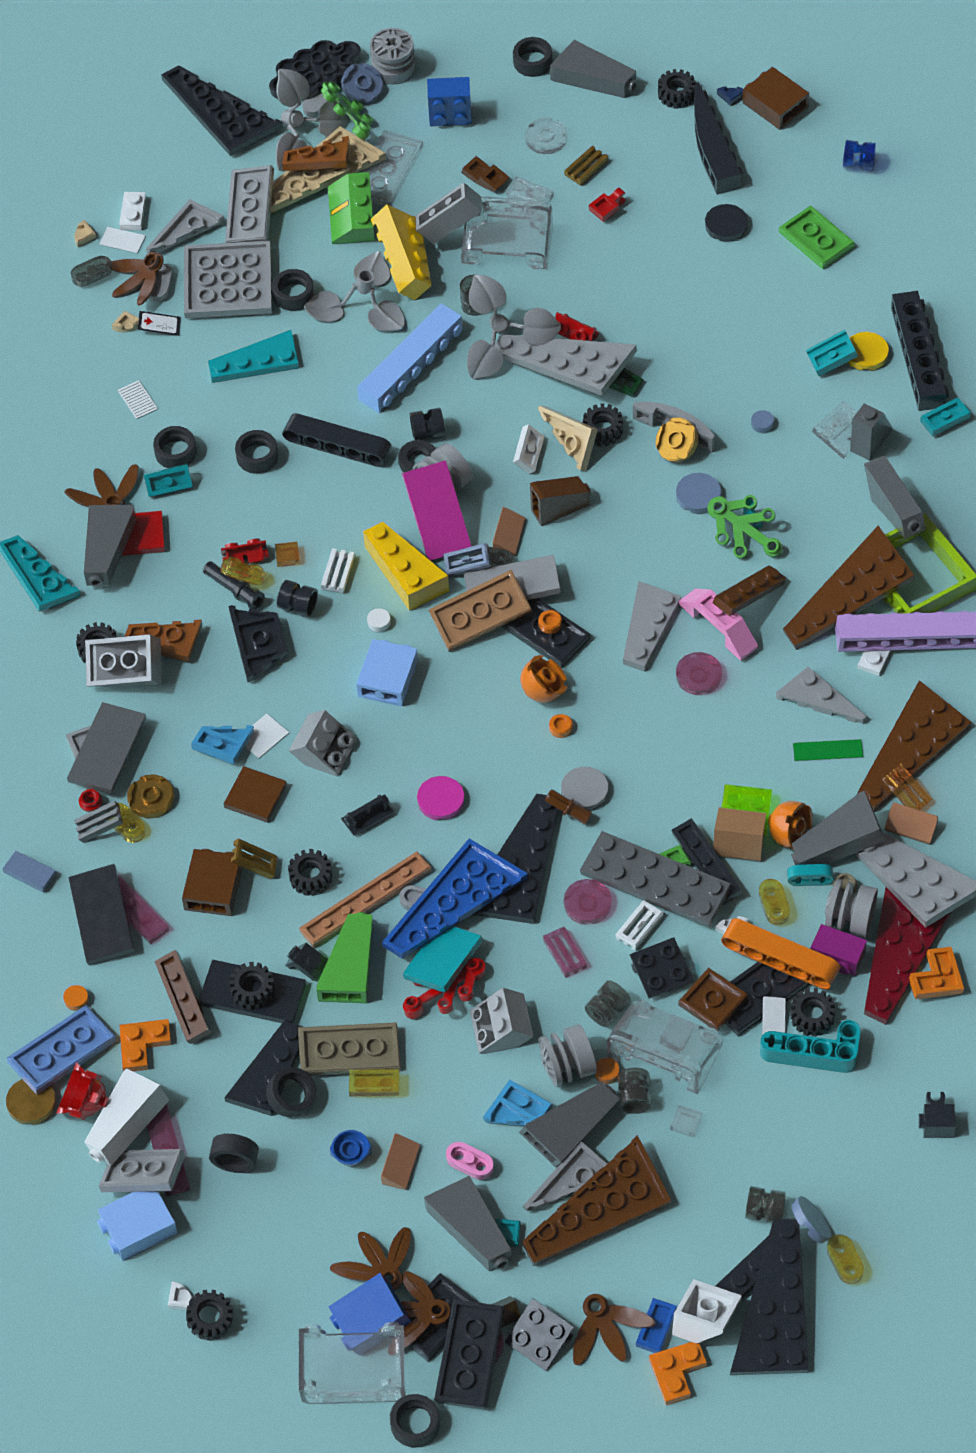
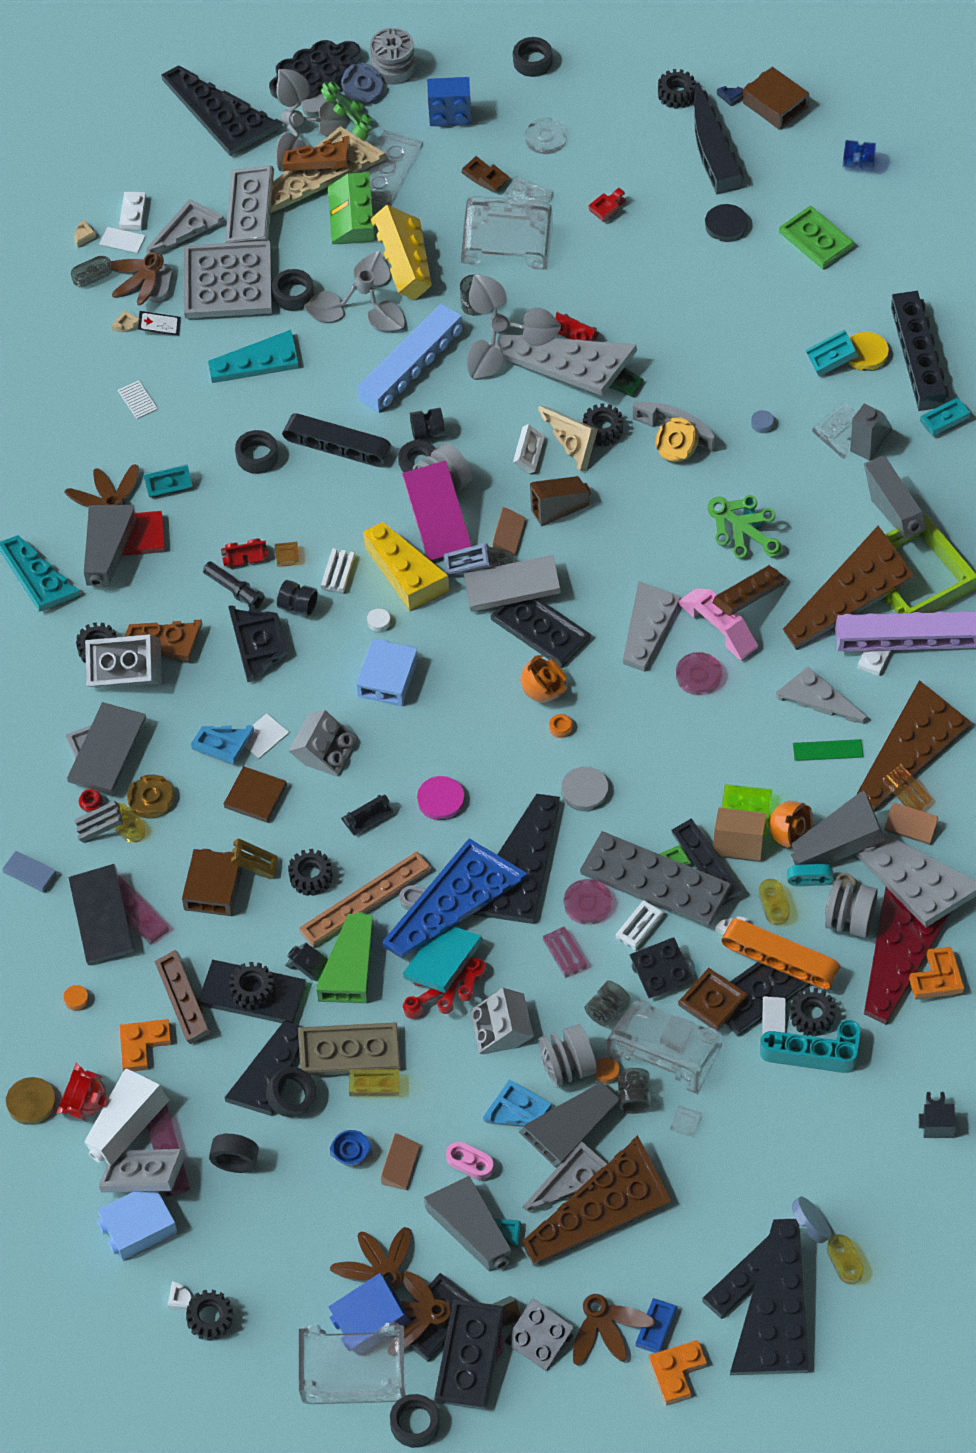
(59, 1048): medium blue tile -> none
(174, 433): black tyre -> none
(250, 573): clear yellow plate -> none
(448, 213): light grey brick -> none
(480, 610): medium nougat tile -> none
(550, 621): orange tile -> none
(568, 806): reddish brown axle -> none
(583, 163): pearl gold tile -> none
(593, 71): dark grey slope -> none
(696, 491): sand blue tile -> none
(704, 1312): white slope -> none
(765, 1204): clear smoke wheel -> none
(840, 946): magenta brick -> none

